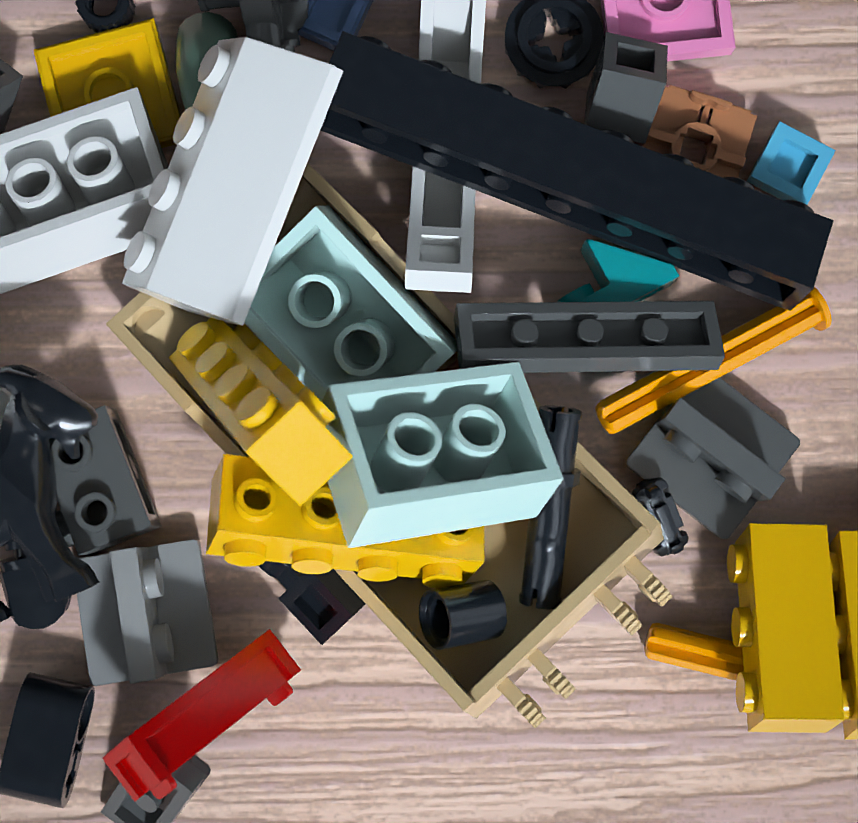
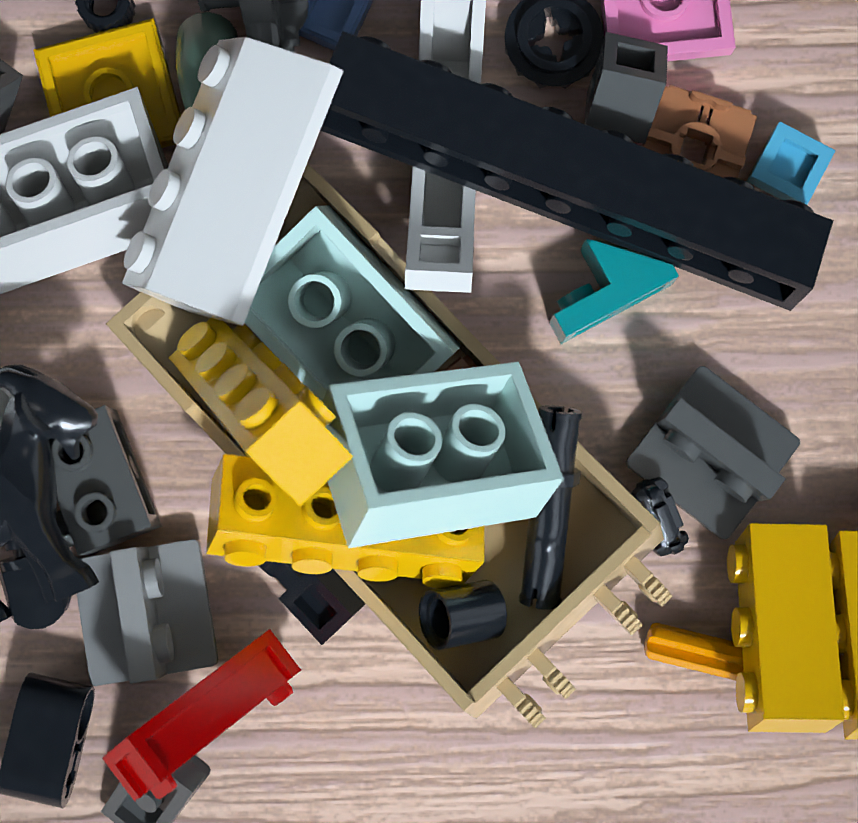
(590, 336): dark grey plate -> none
(739, 346): light orange axle -> none

